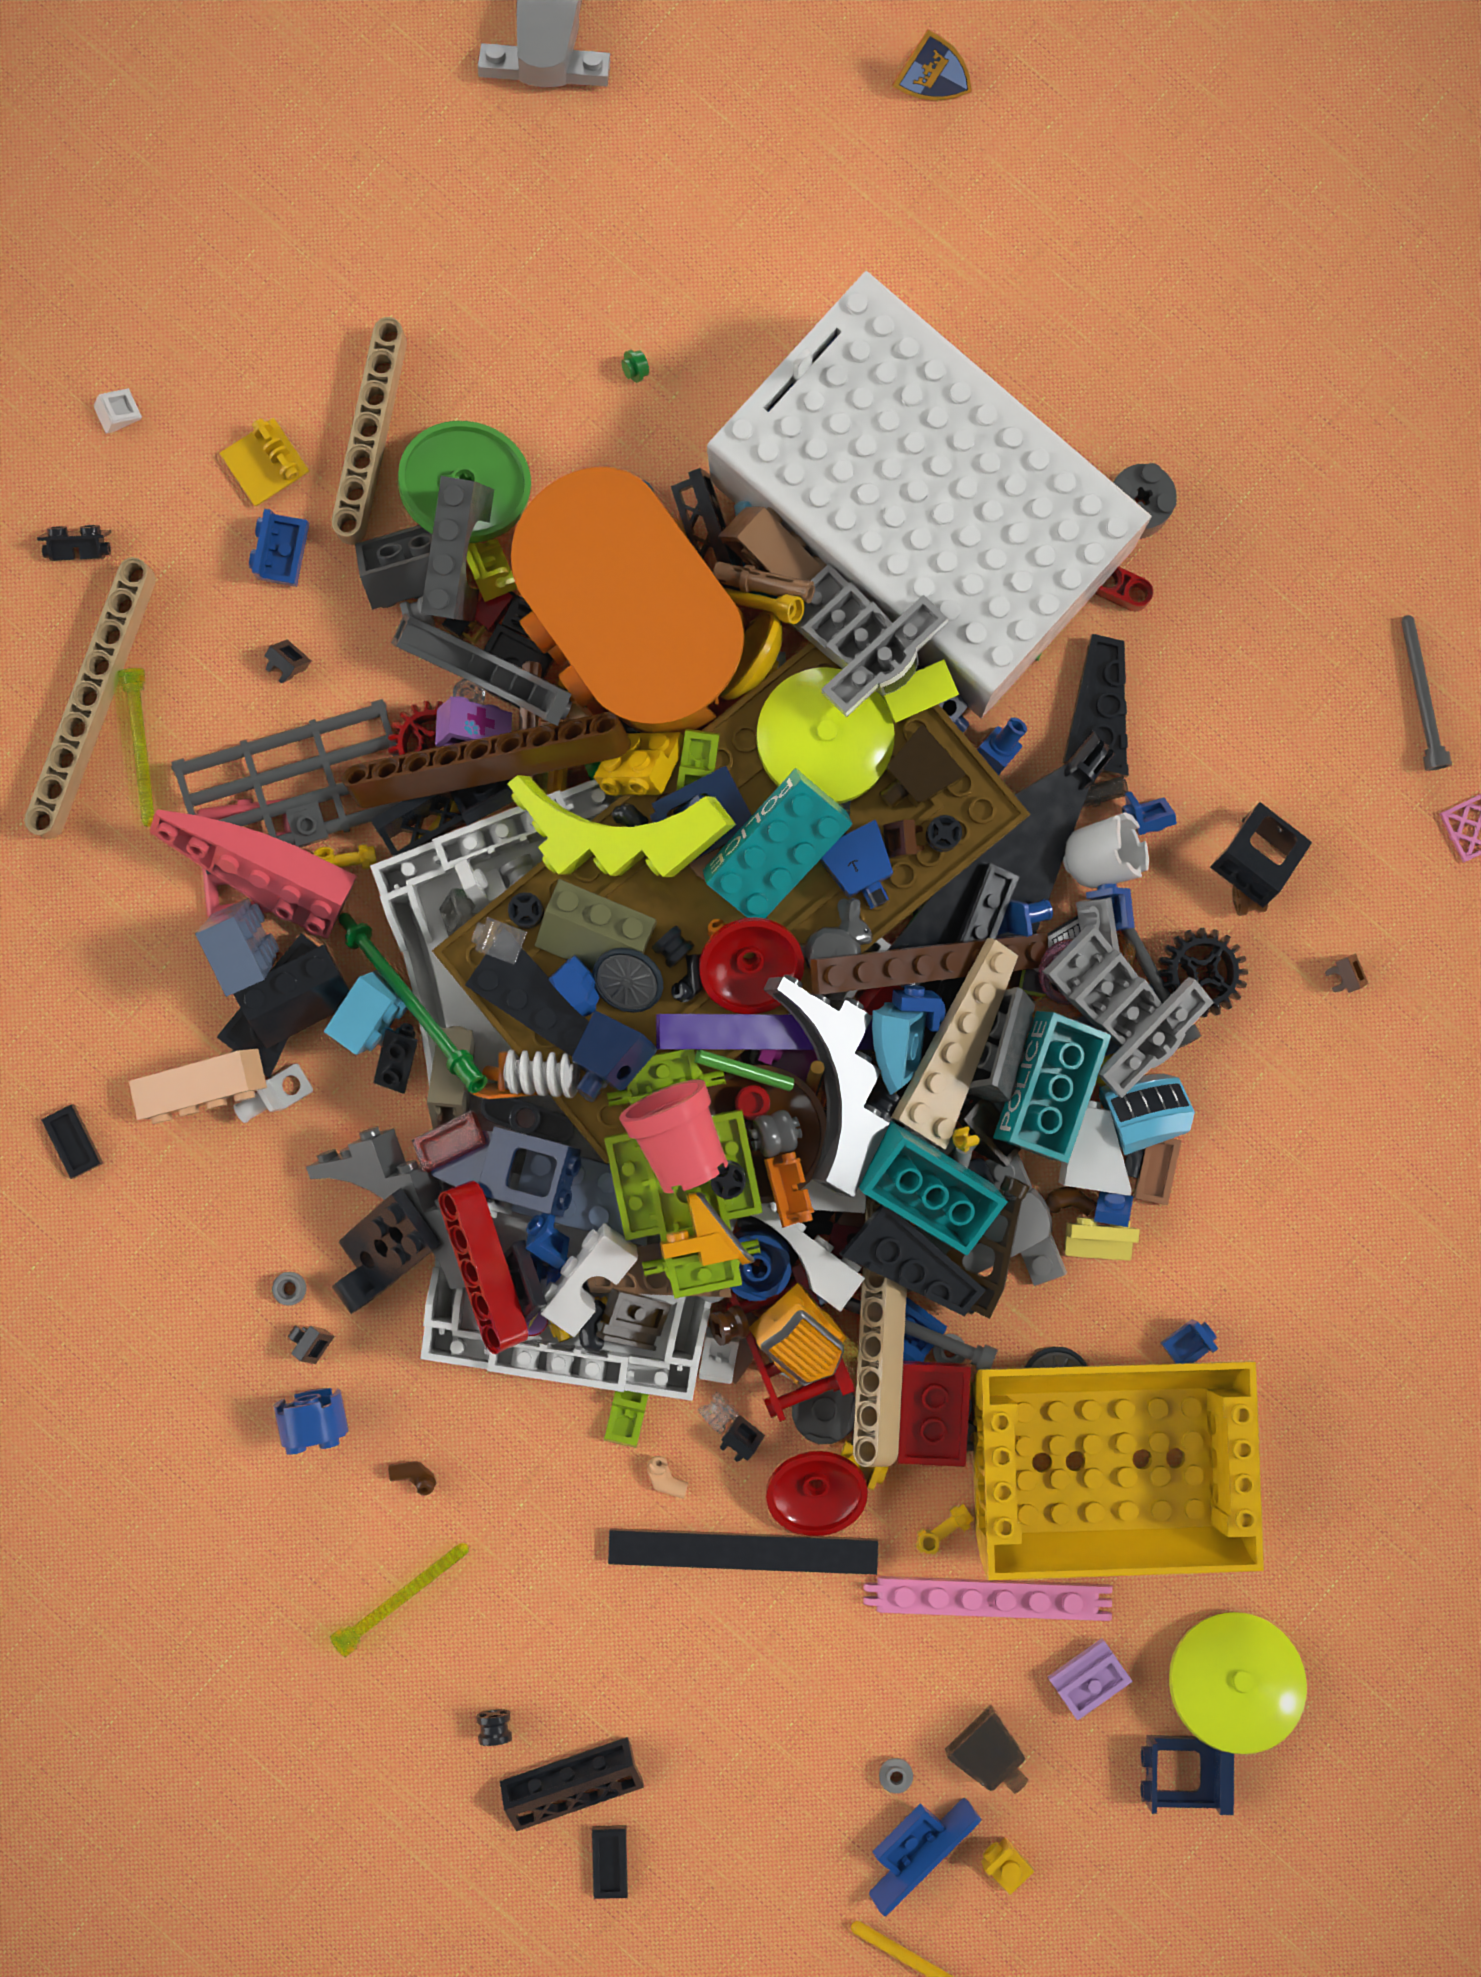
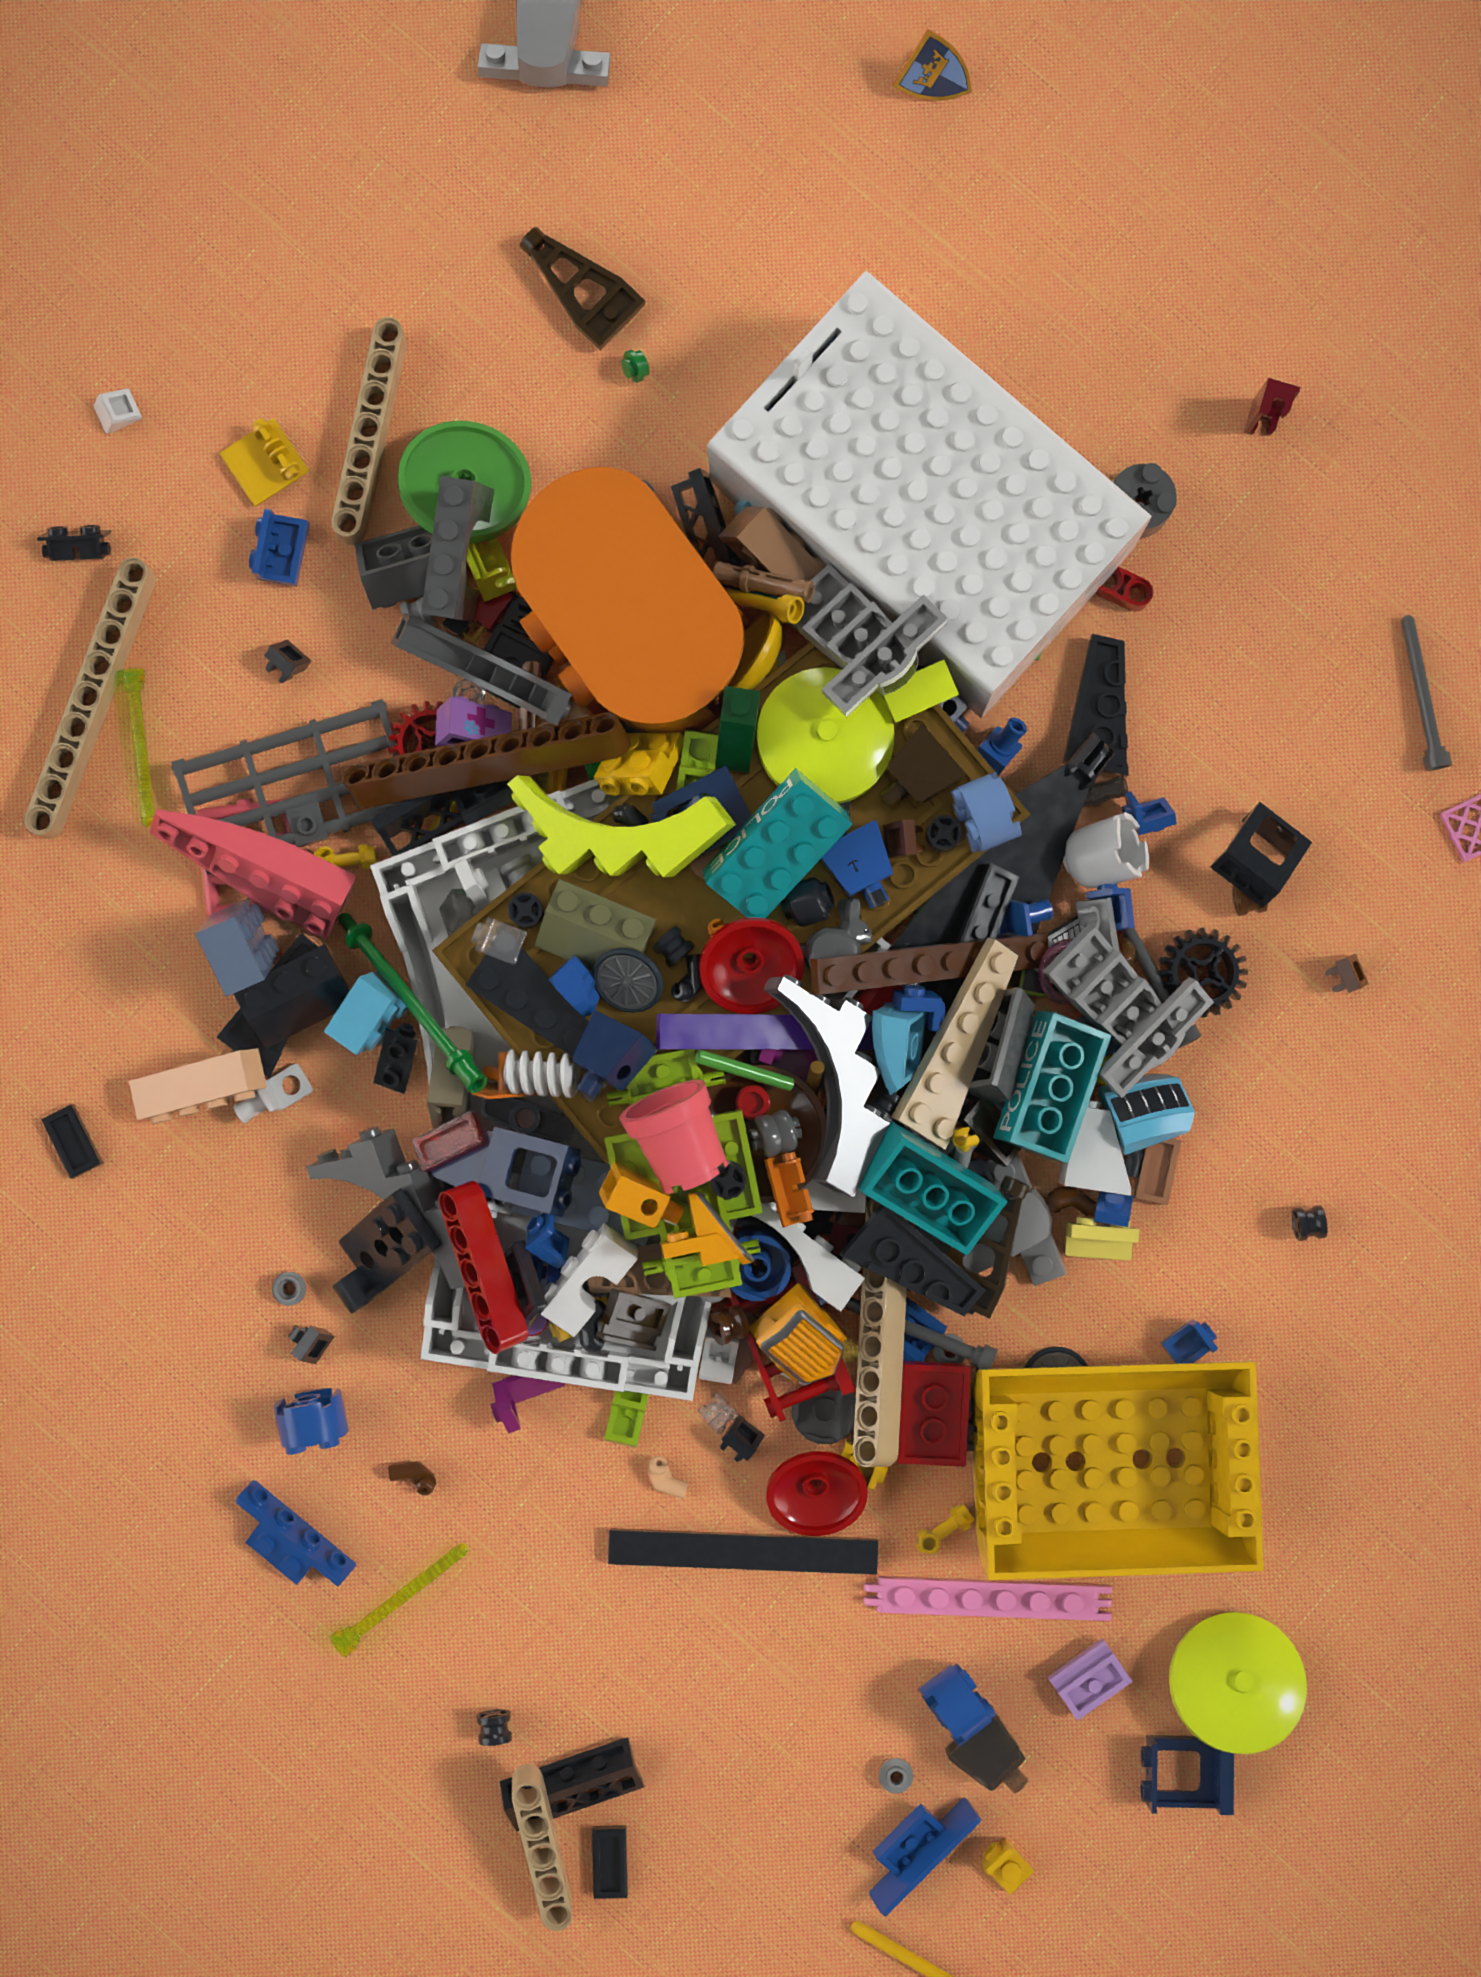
(289, 1540): none -> blue bracket
(514, 1390): none -> magenta bracket
(545, 1861): none -> tan beam
(609, 313): none -> dark brown plate
(627, 1190): none -> light orange torso
(737, 729): none -> dark green slope
(808, 902): none -> black head
(955, 1703): none -> blue brick
(986, 812): none -> medium blue brick
(1270, 403): none -> dark red hinge
(1309, 1223): none -> black wheel

